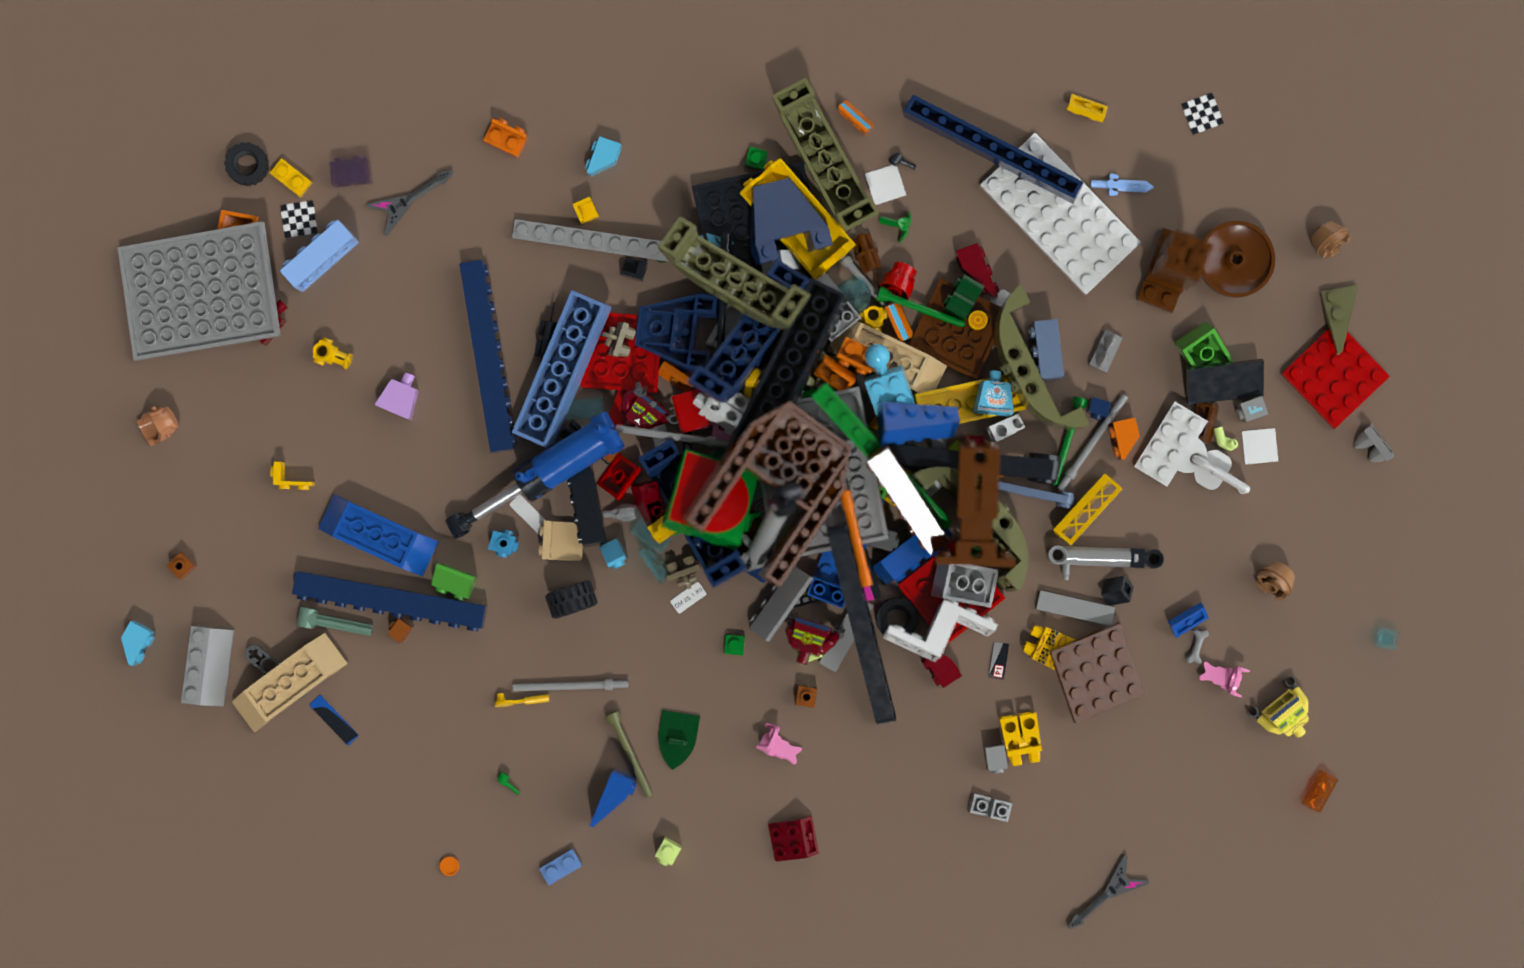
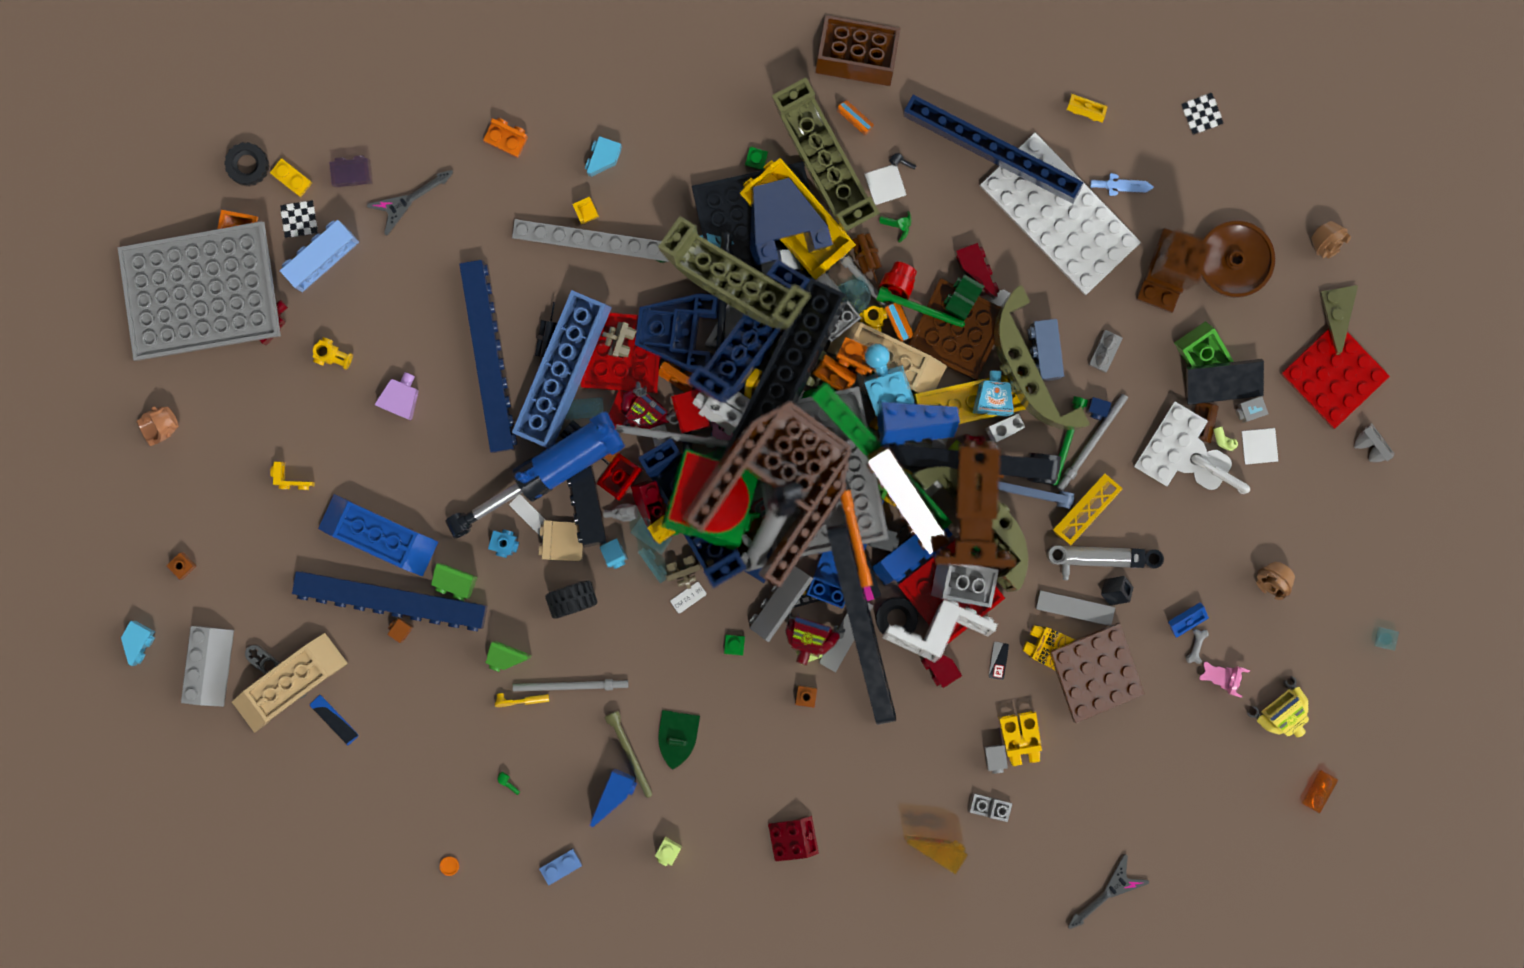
(309, 618): sand green axle -> none
(503, 656): none -> bright green slope
(634, 269): black panel -> none
(774, 746): bright pink hair -> none
(857, 50): none -> reddish brown slope
(943, 851): none -> clear yellow slope
(977, 320): yellow tile -> none
(1125, 436): orange slope -> none

